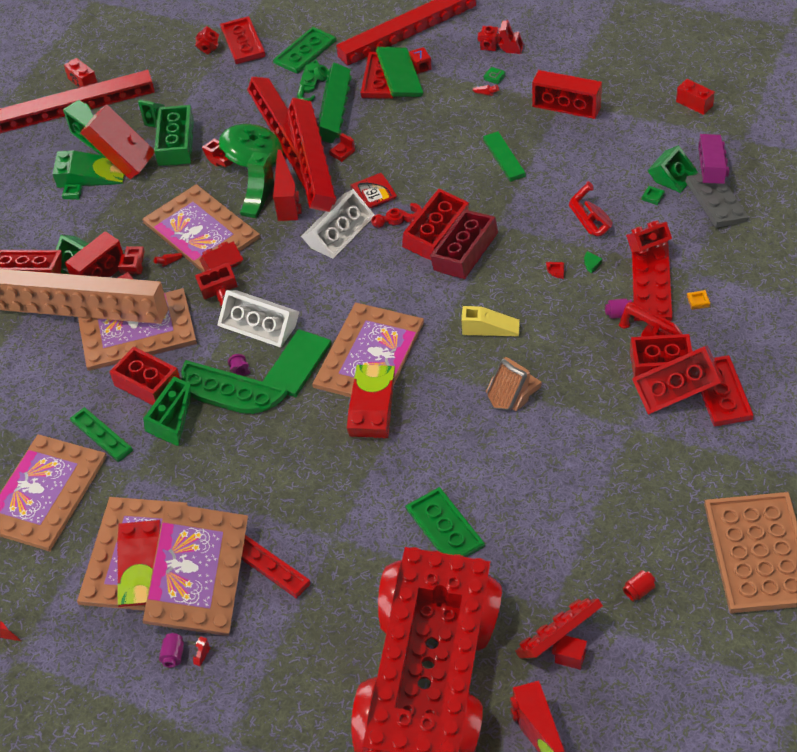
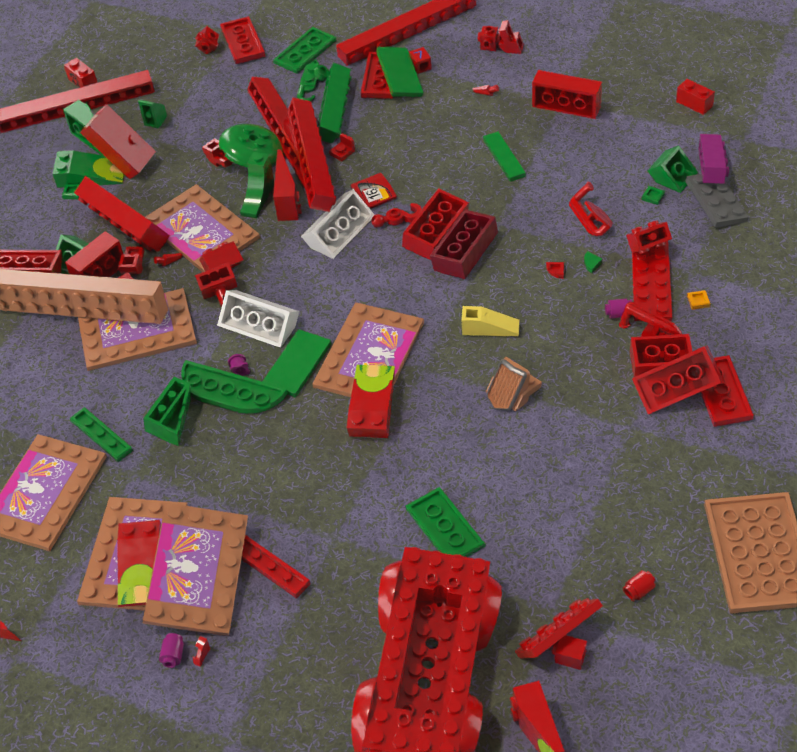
(121, 215): none -> red brick
(142, 375): red brick -> none
(174, 135): green brick -> none
(494, 75): green tile -> none

